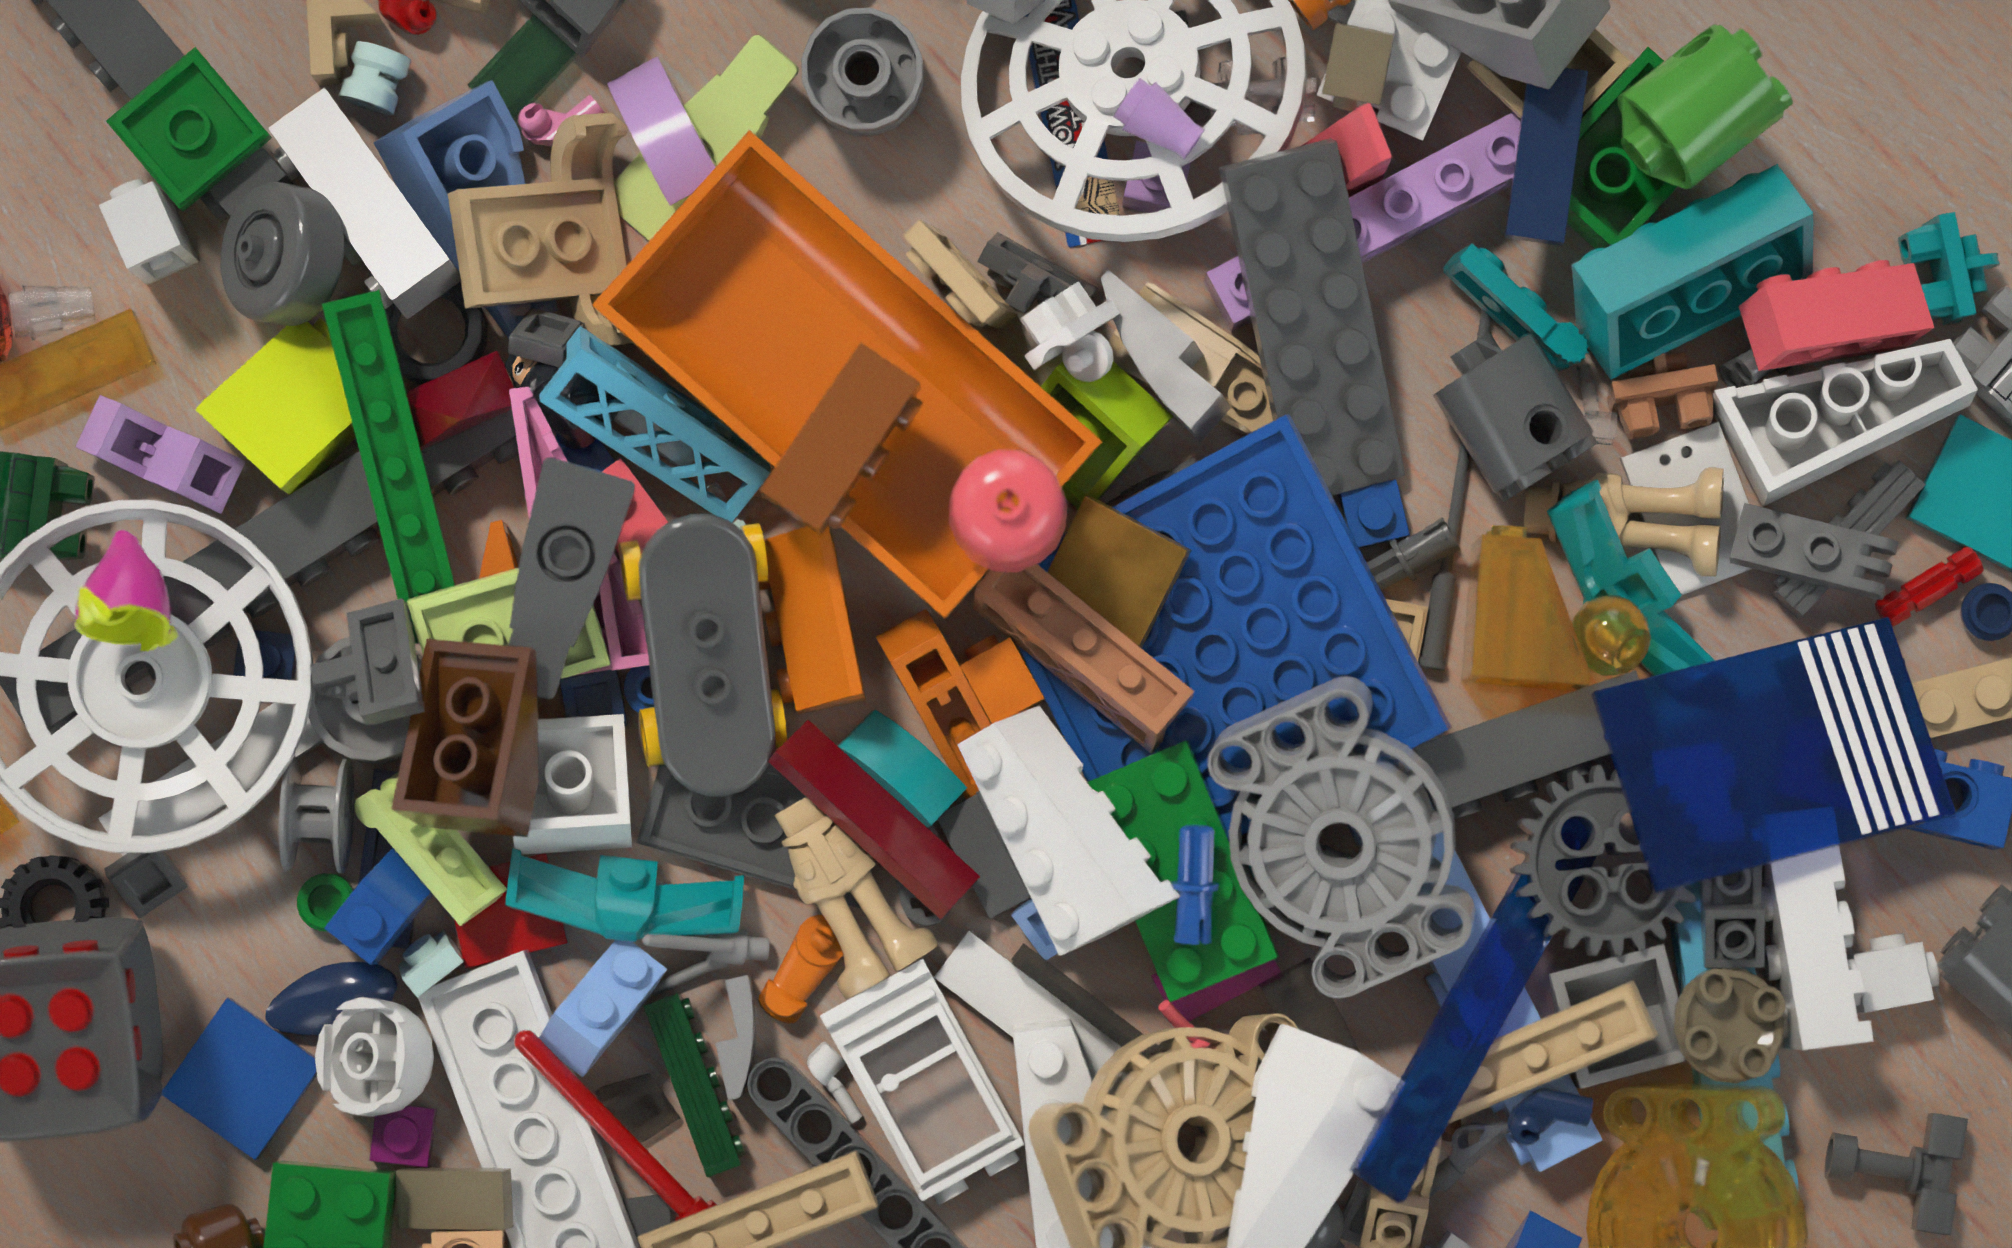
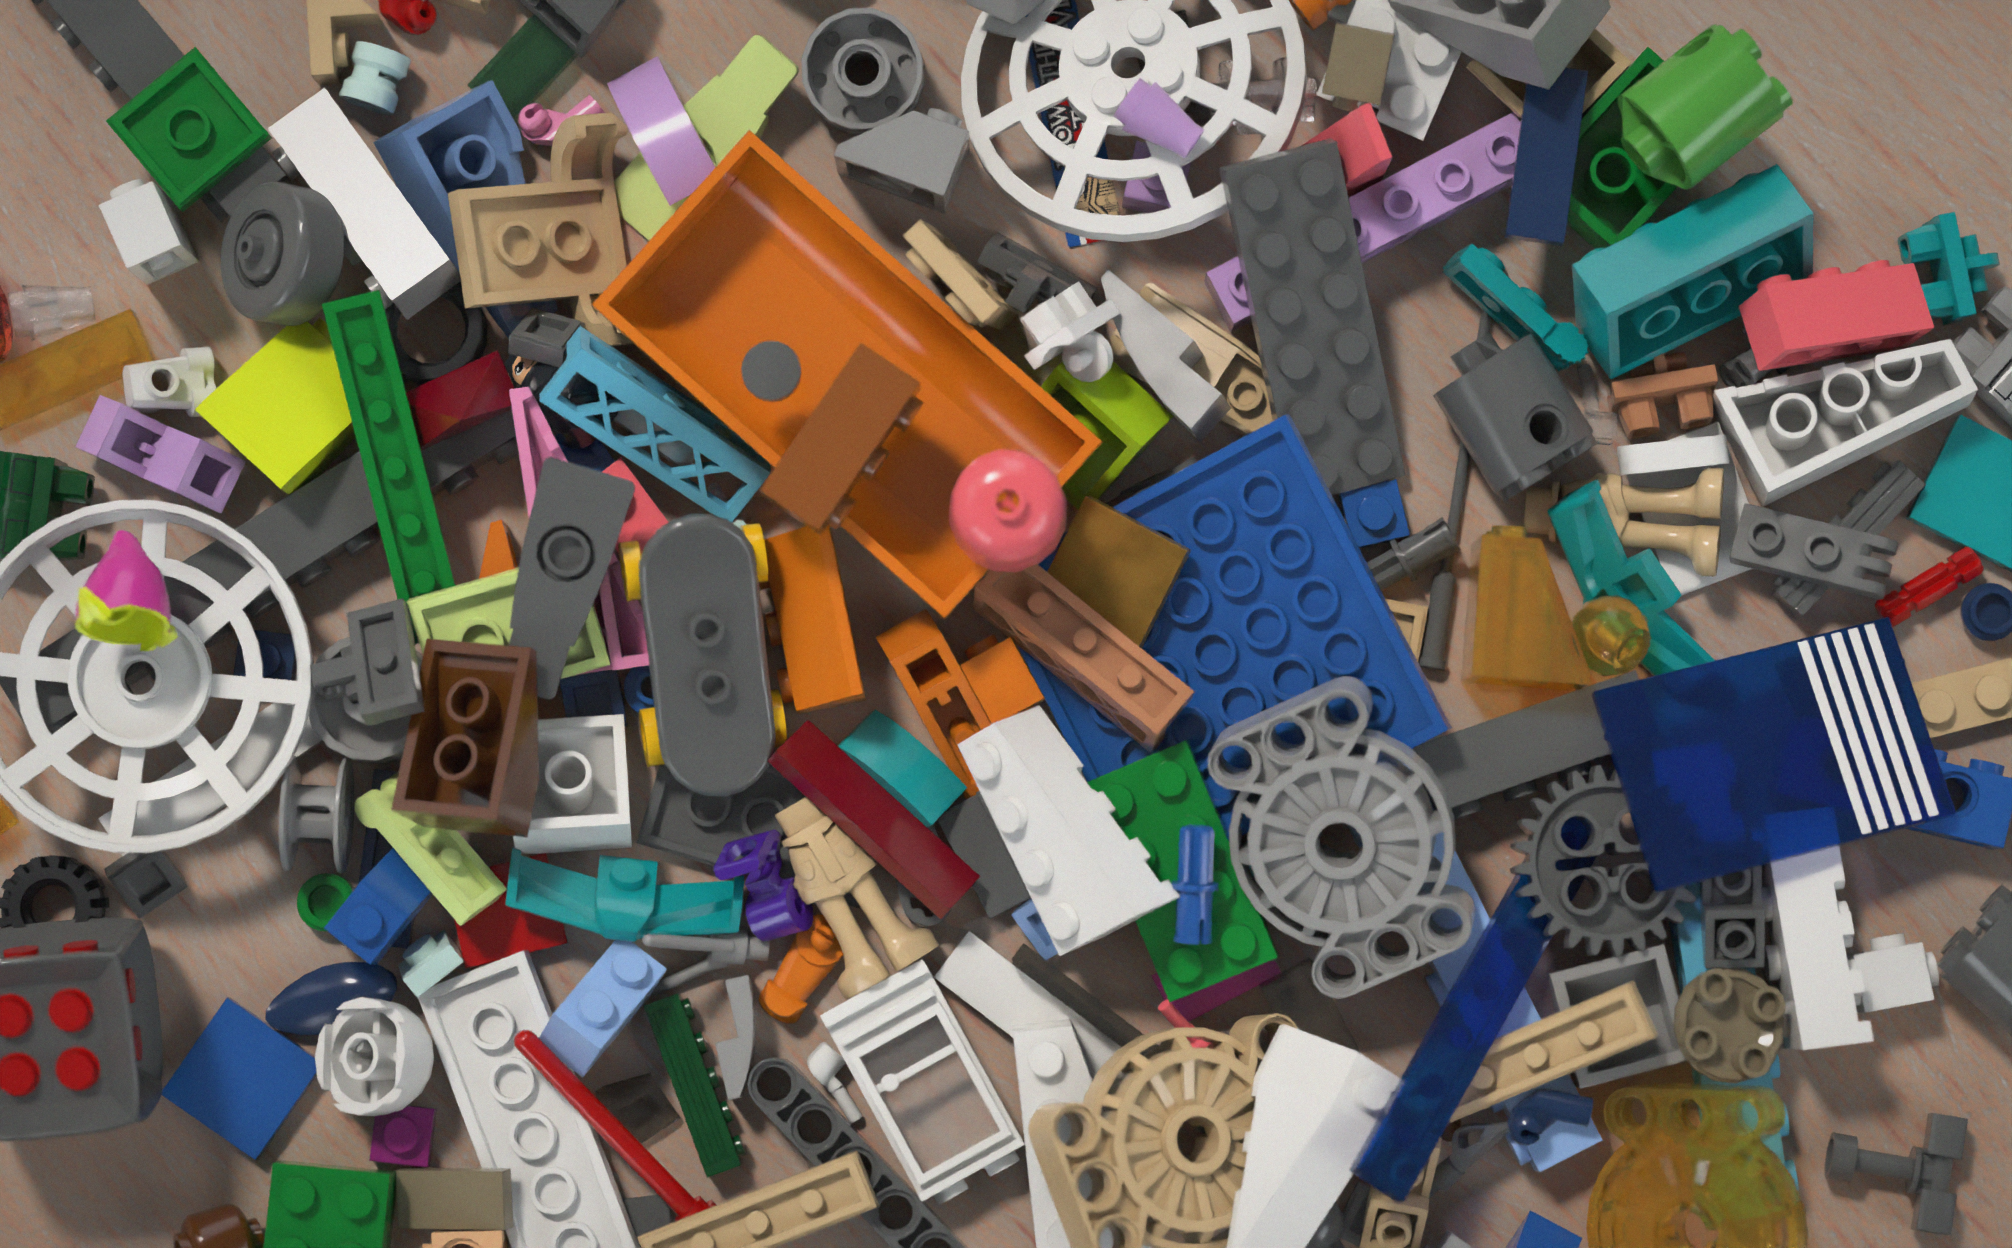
(184, 380): none -> white plate
(771, 371): none -> dark grey tile
(773, 902): none -> dark purple leg
(909, 157): none -> light grey slope
(1673, 454): none -> white beam

